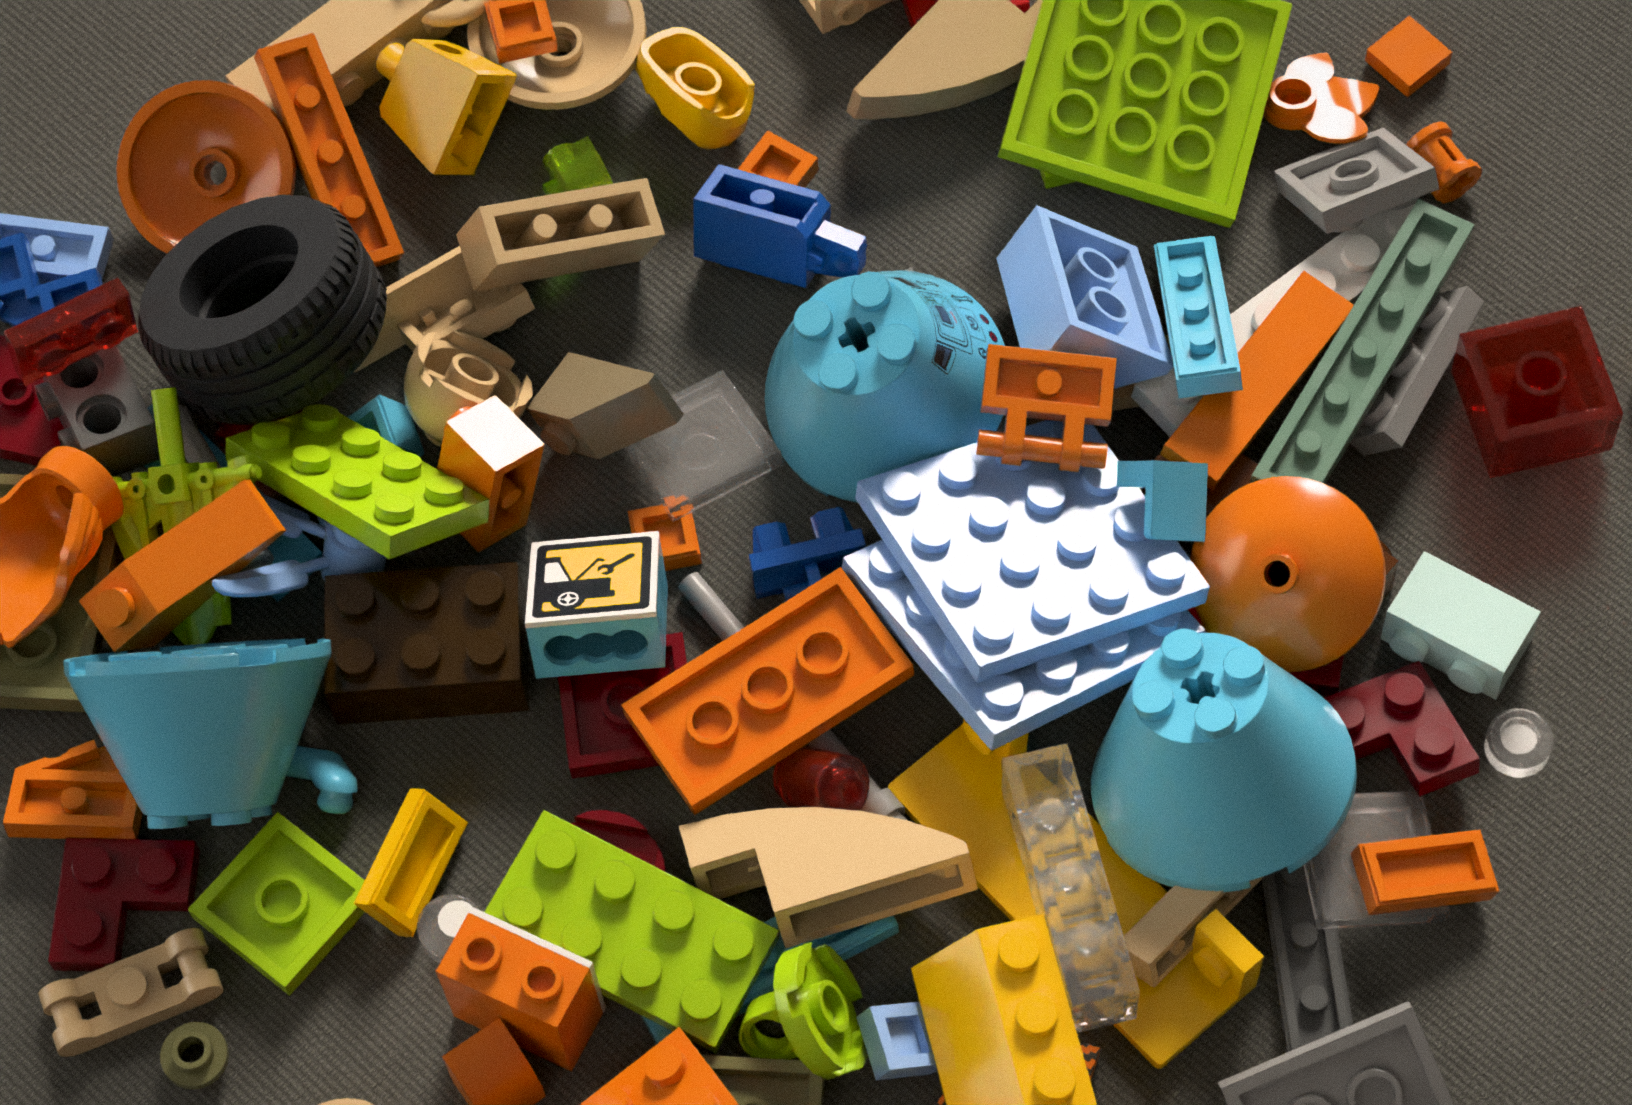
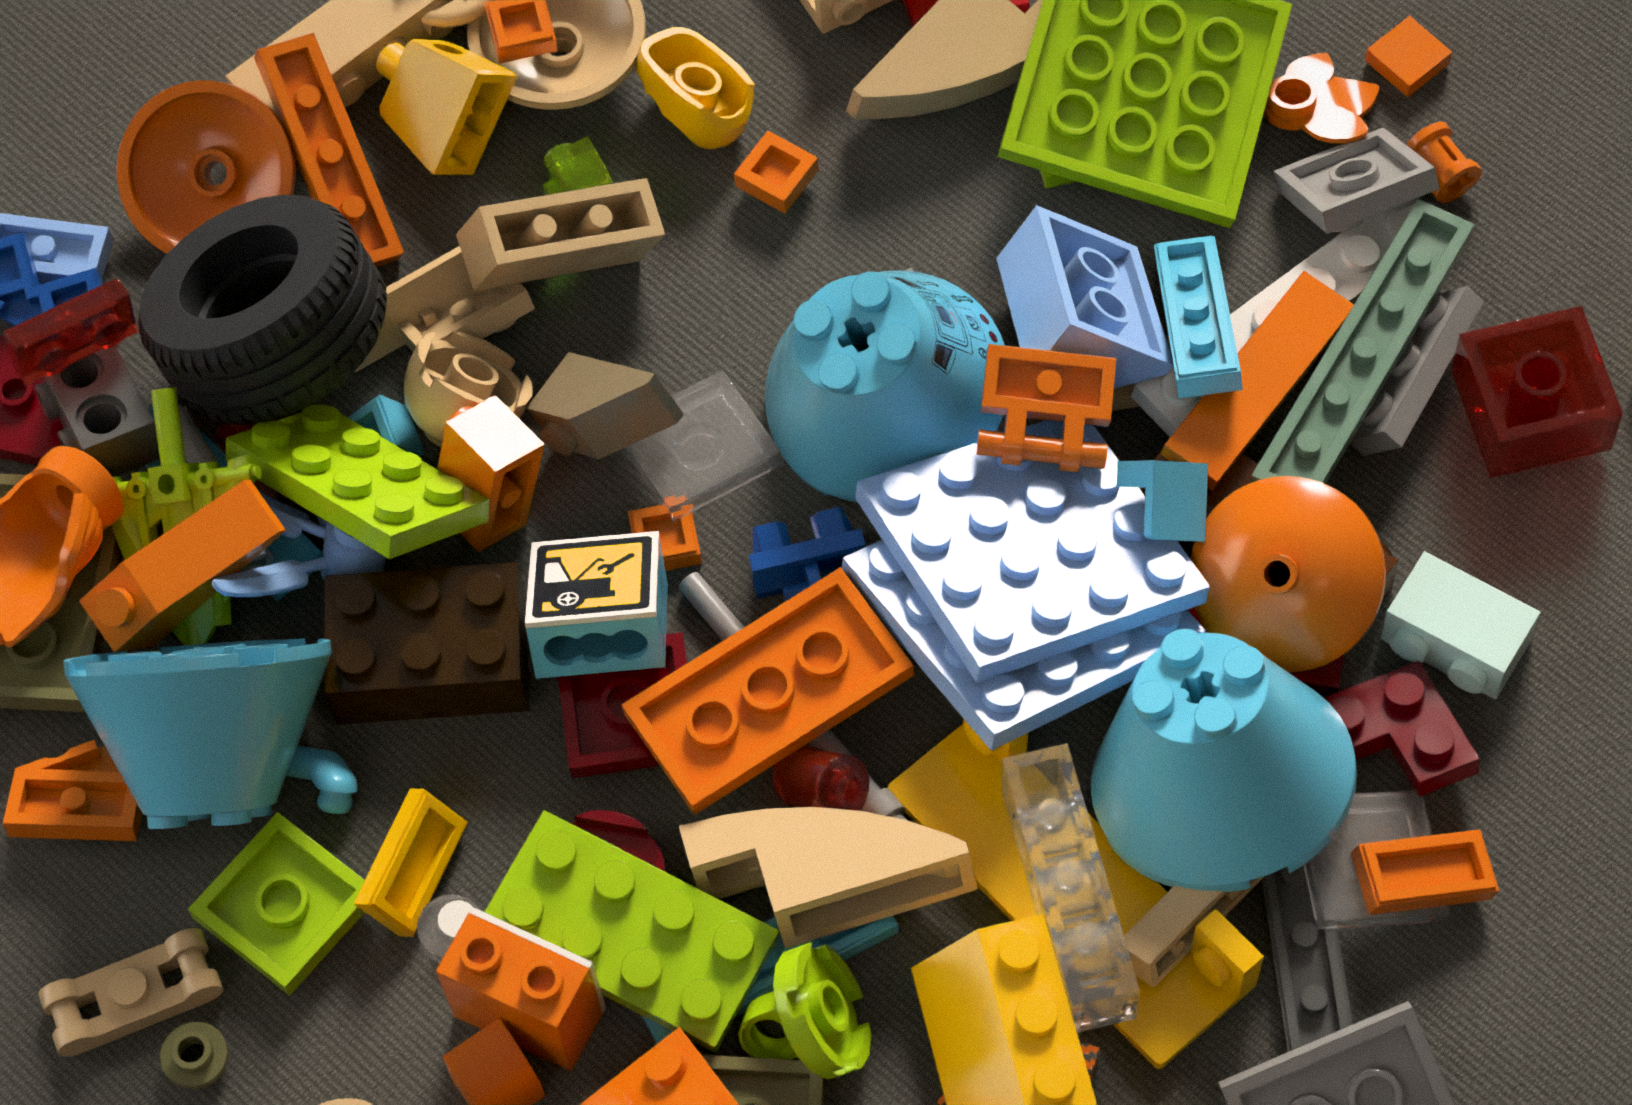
(105, 881): dark red plate -> none
(772, 229): blue hinge -> none
(896, 1041): light blue plate -> none
(1518, 742): clear tile -> none

